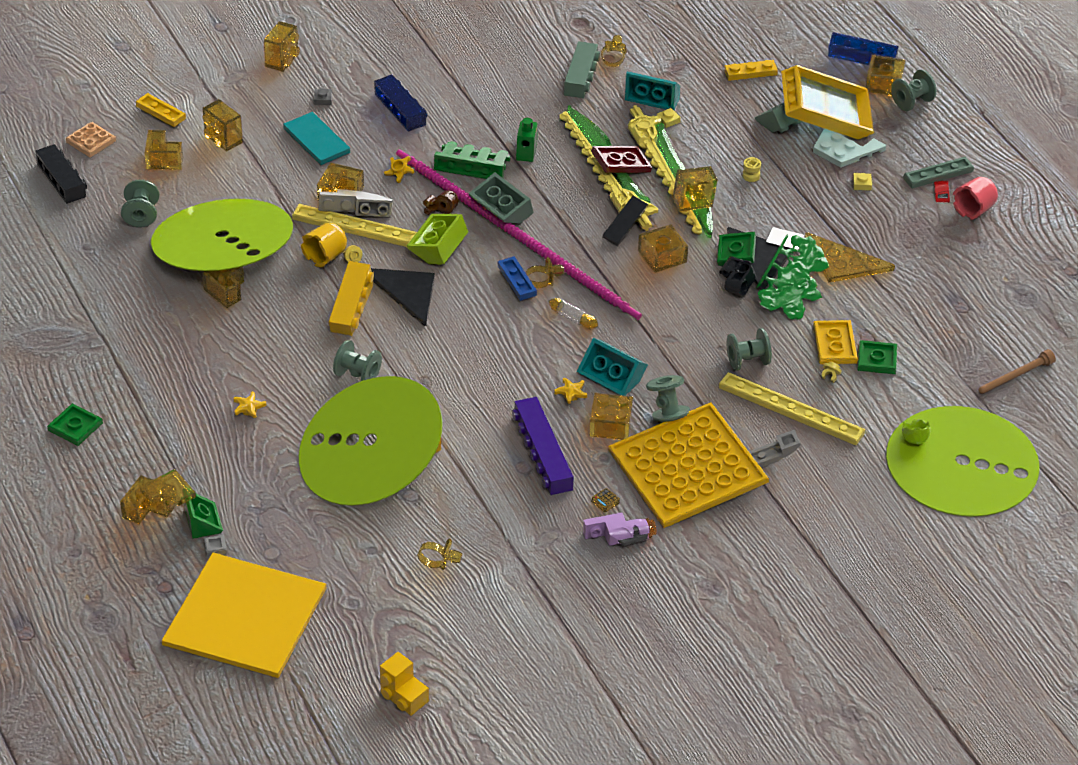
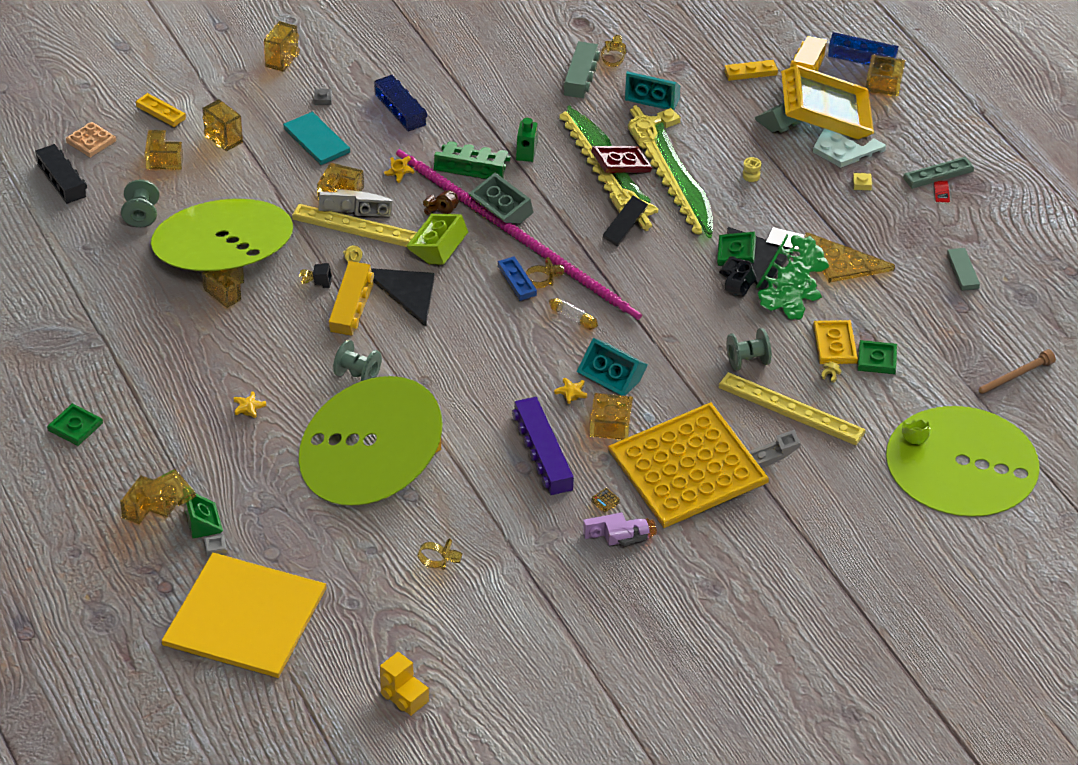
(321, 275): none -> black piece
(324, 244): yellow cylinder -> none
(663, 248): clear yellow brick -> none
(667, 398): sand green hose -> none
(695, 188): clear yellow brick -> none
(810, 53): none -> wedge
(921, 86): sand green hose -> none
(963, 269): none -> sand green tile
(975, 197): coral cylinder -> none

